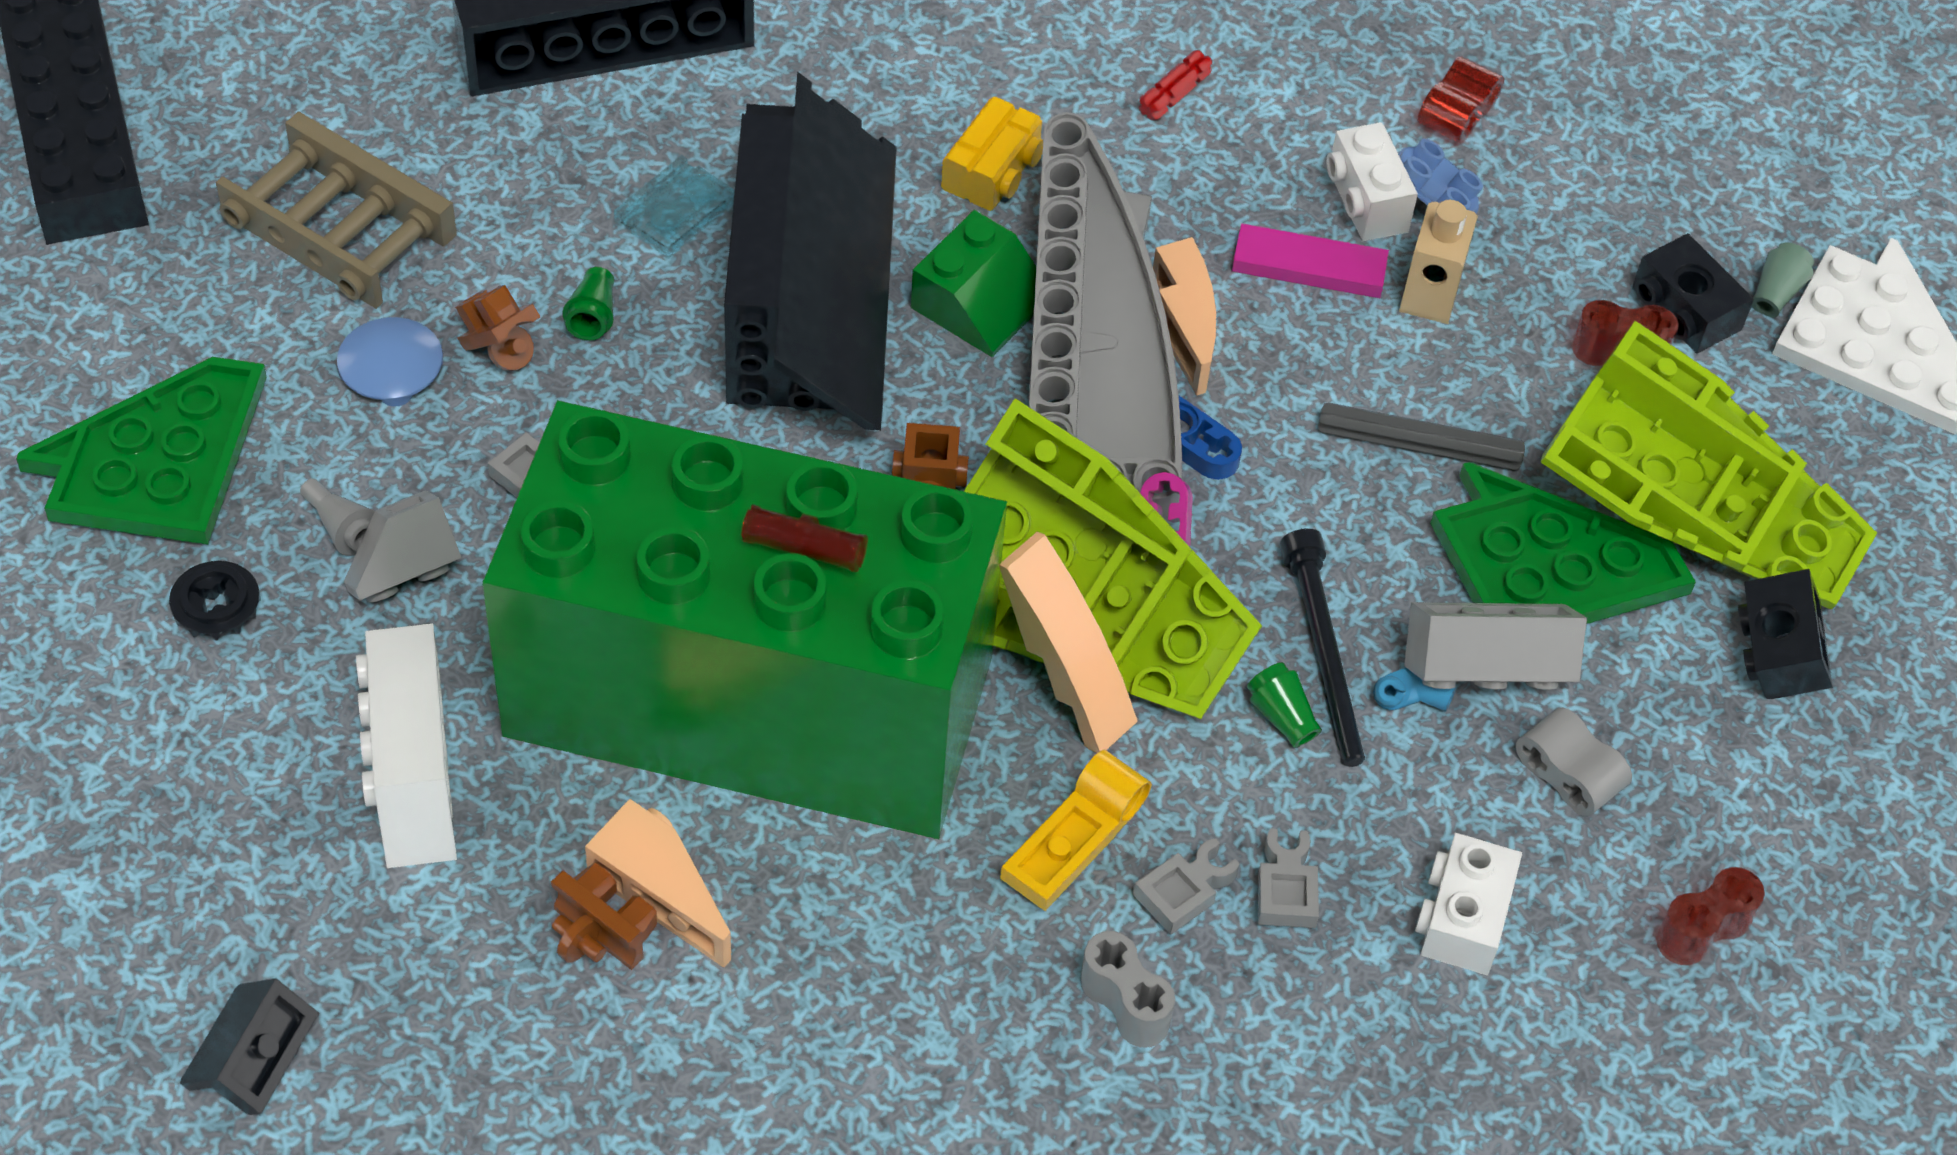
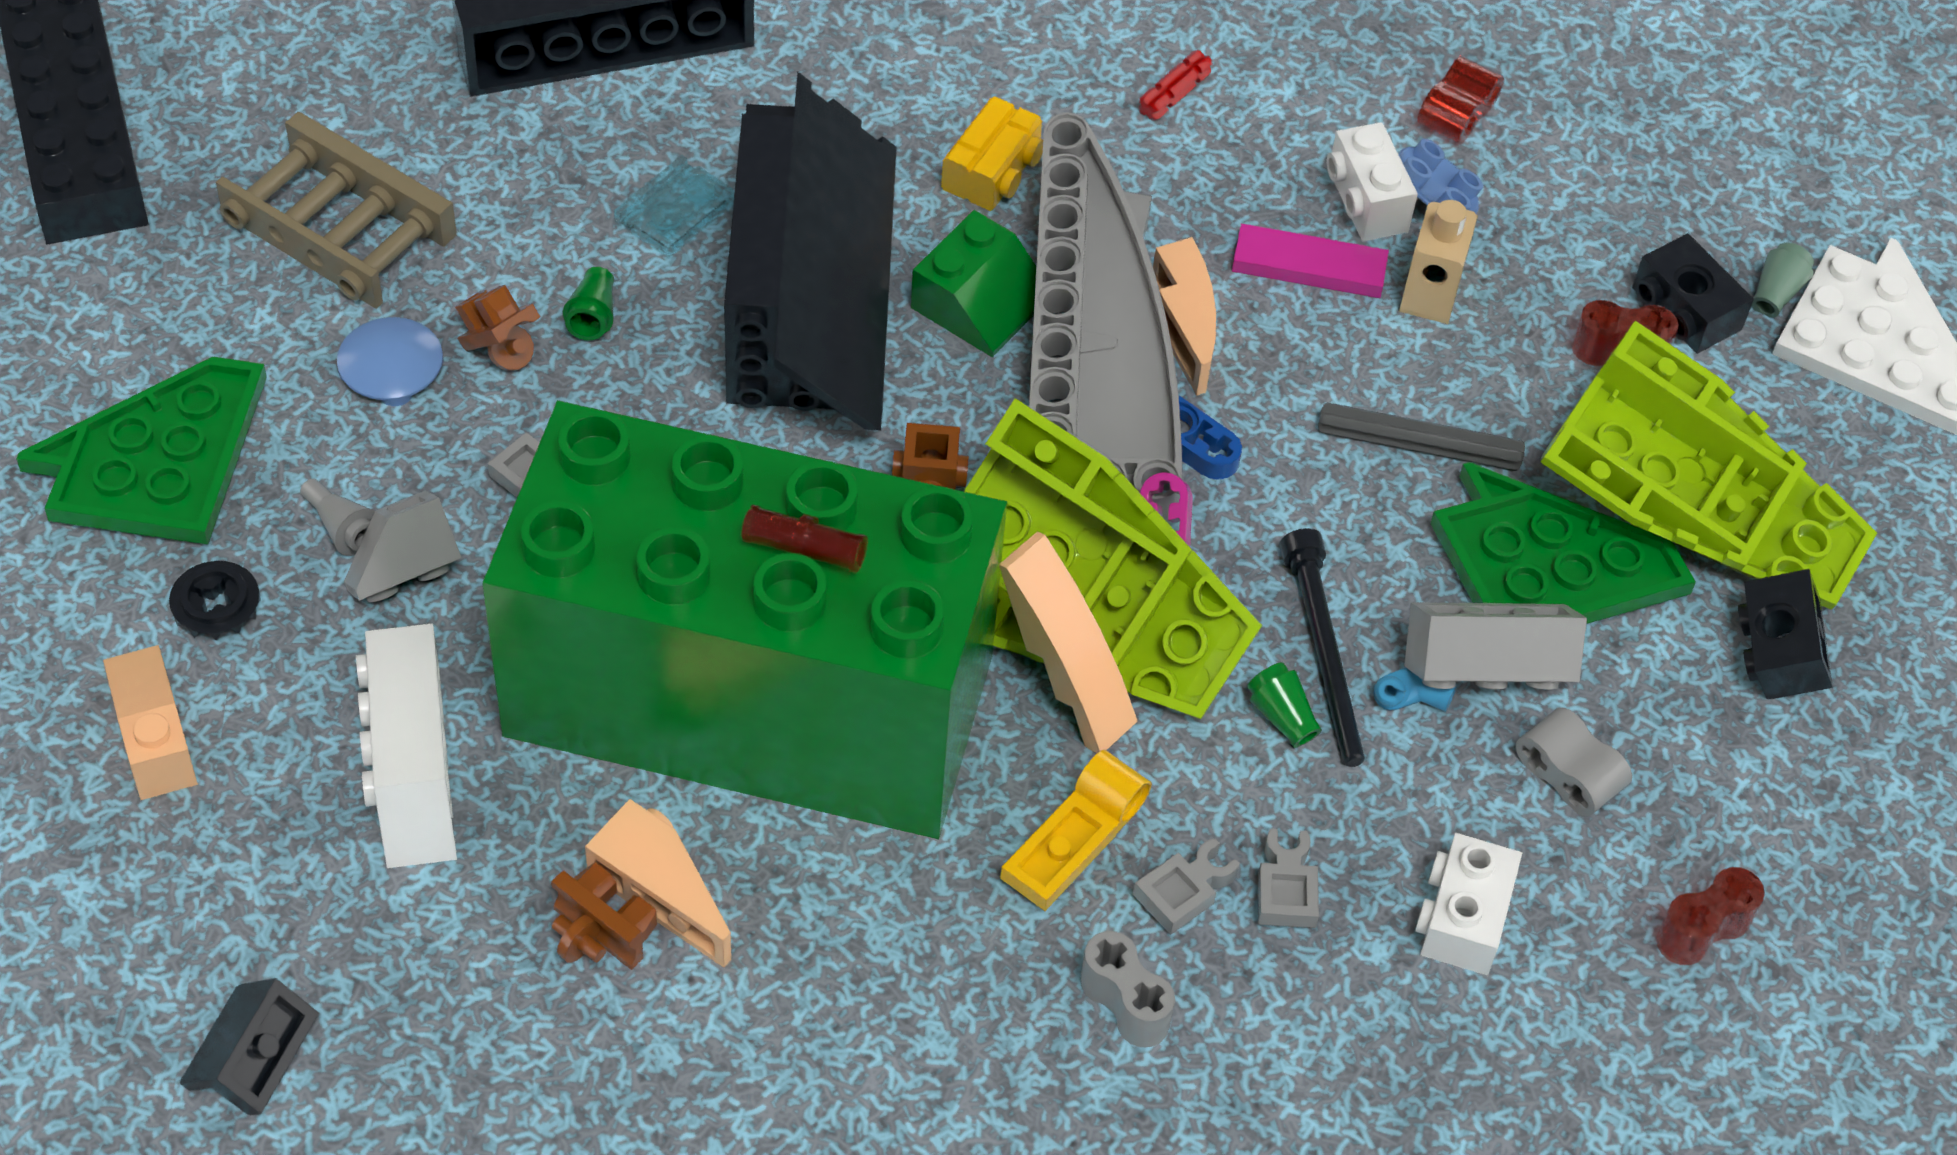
(149, 722): none -> light nougat slope

